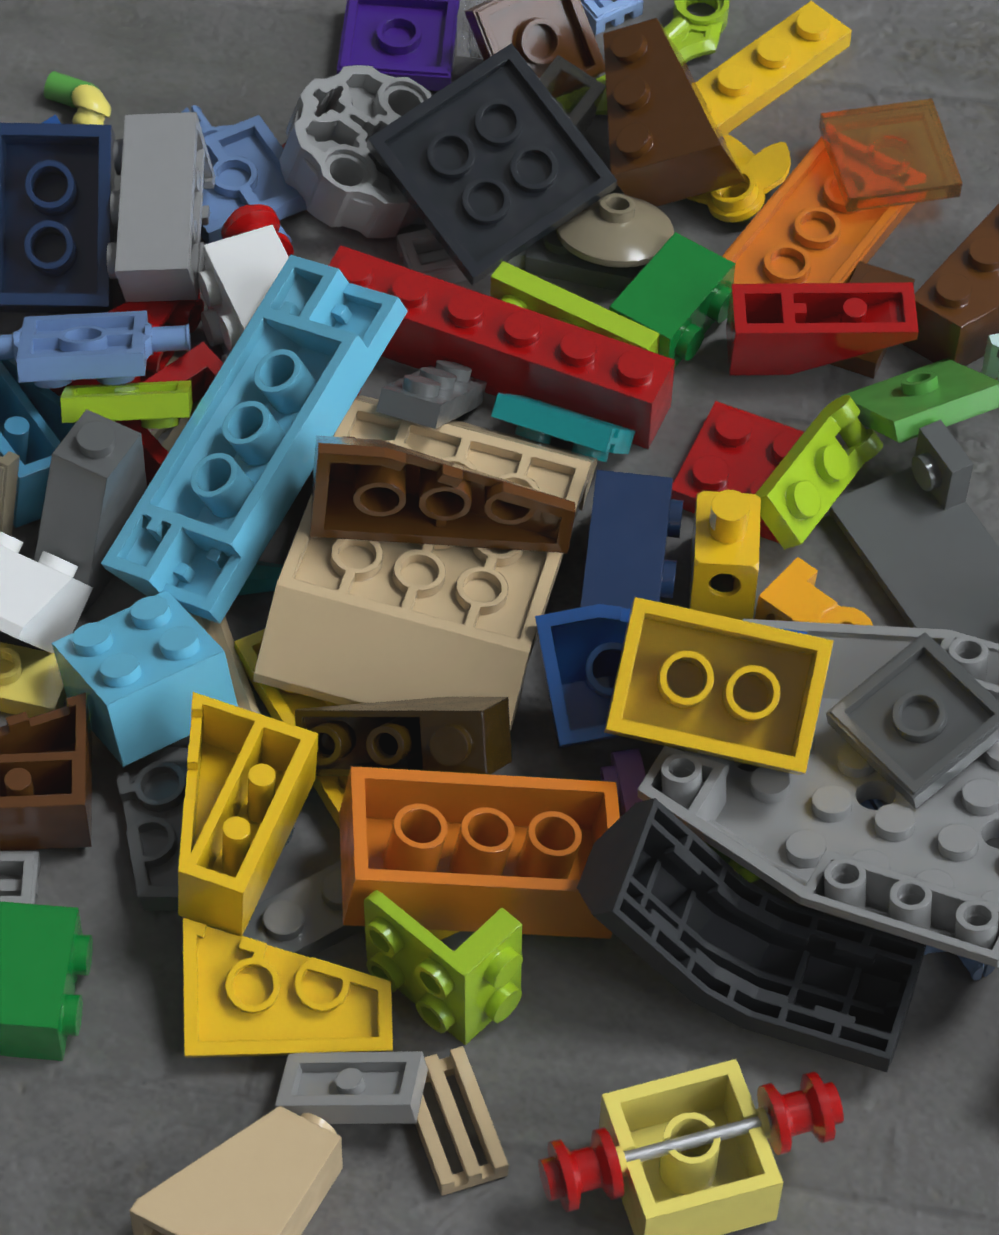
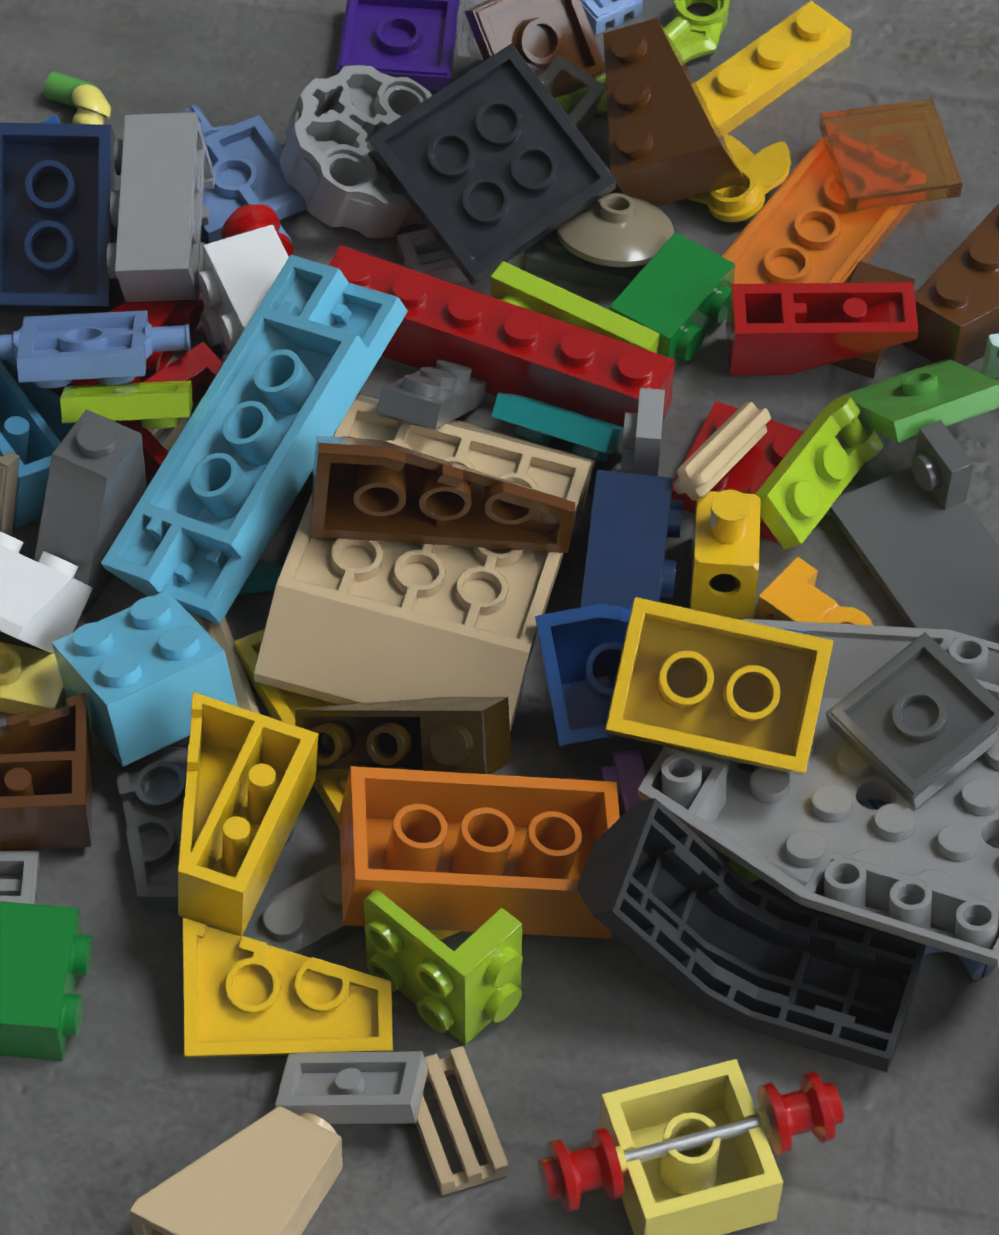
(643, 434): none -> light grey plate
(721, 451): none -> tan axle

